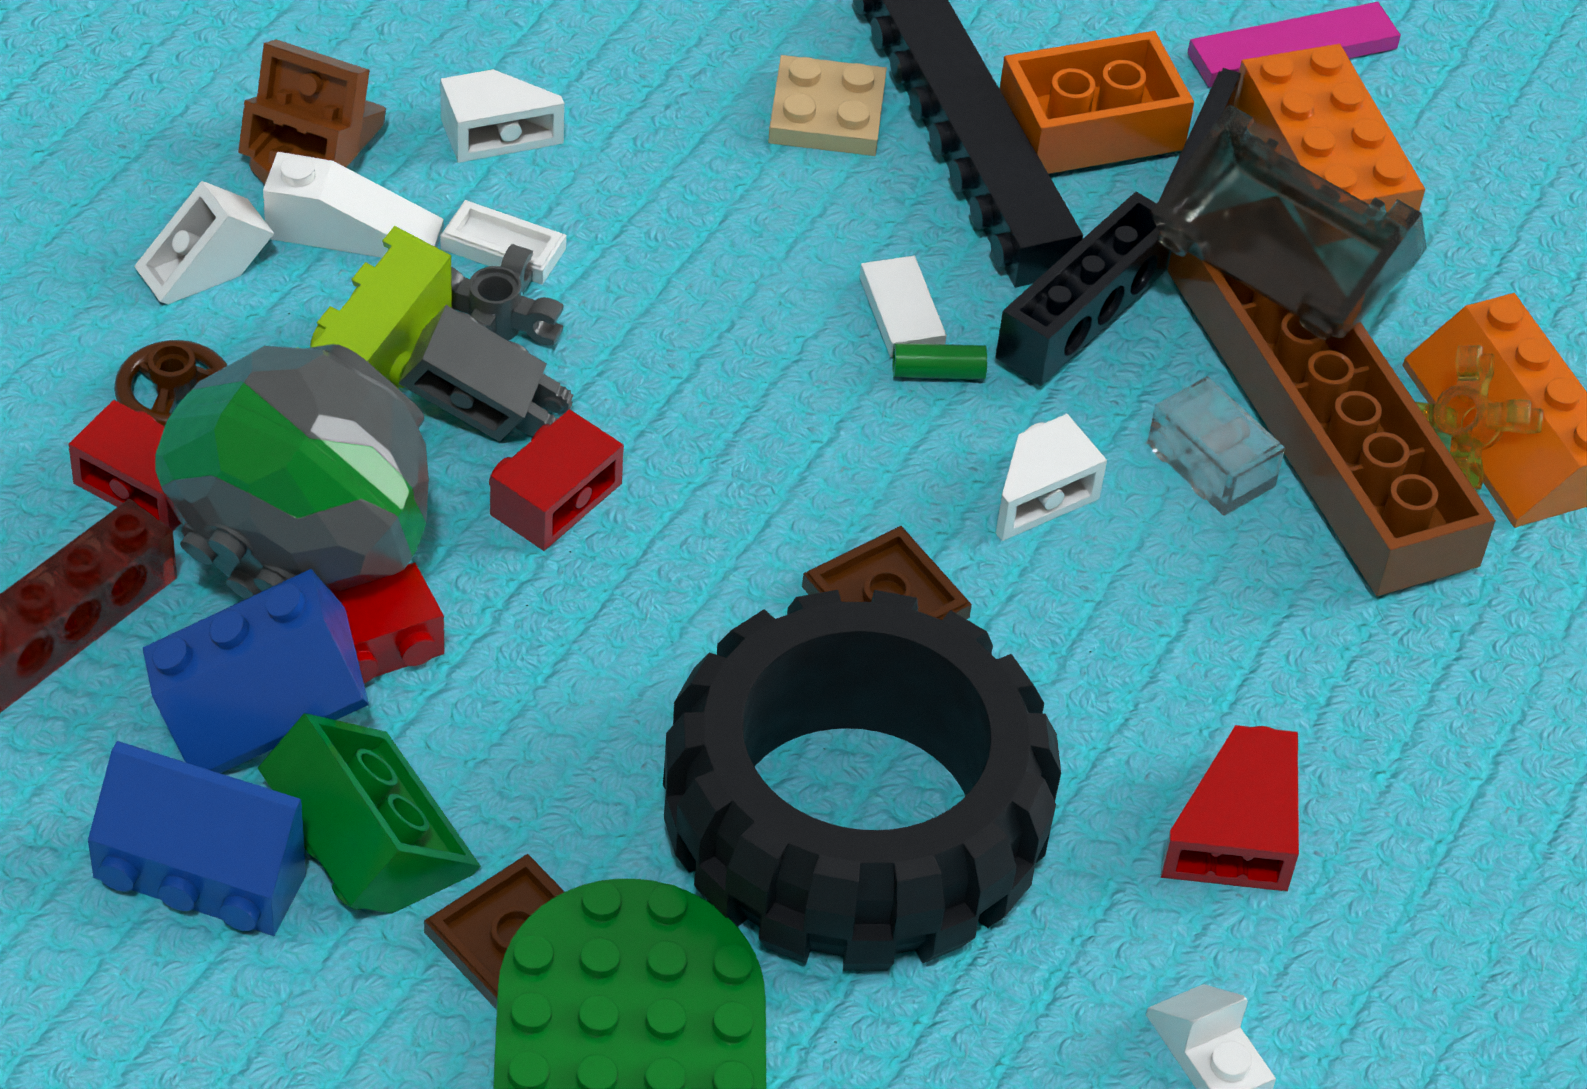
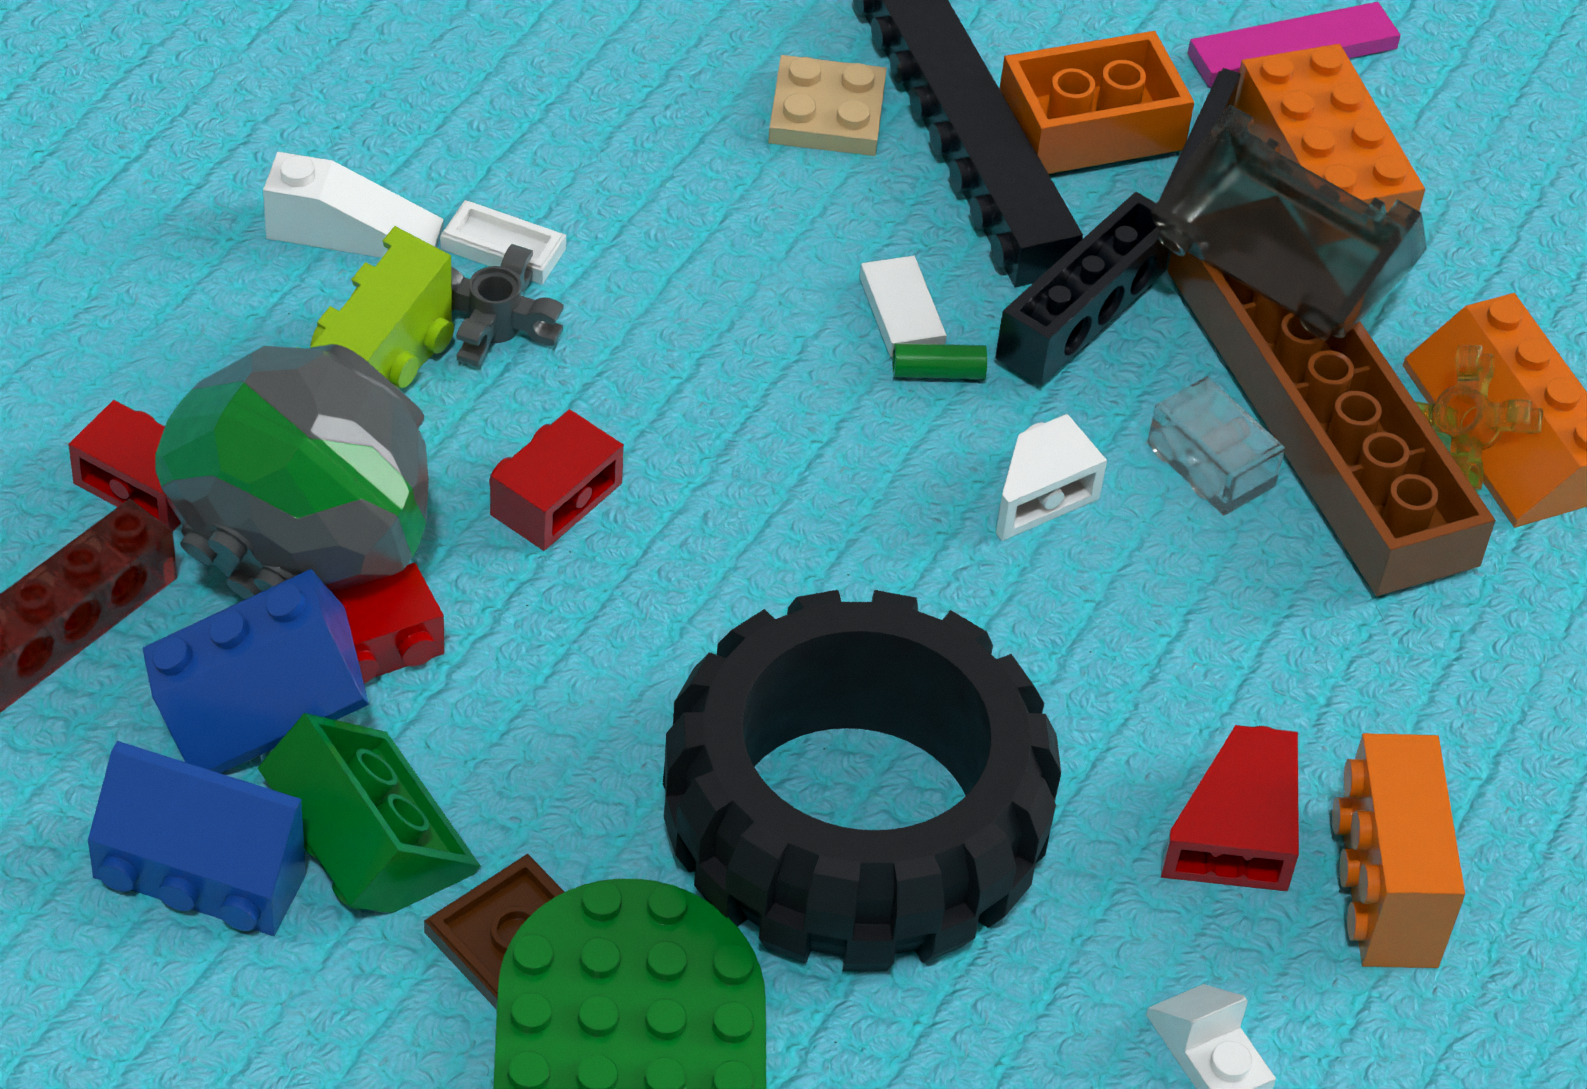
(172, 369): reddish brown piece -> none
(203, 244): white slope -> none
(307, 109): dark orange piece -> none
(482, 377): dark grey hinge -> none
(498, 115): white slope -> none
(889, 565): reddish brown tile -> none
(1399, 851): none -> orange brick

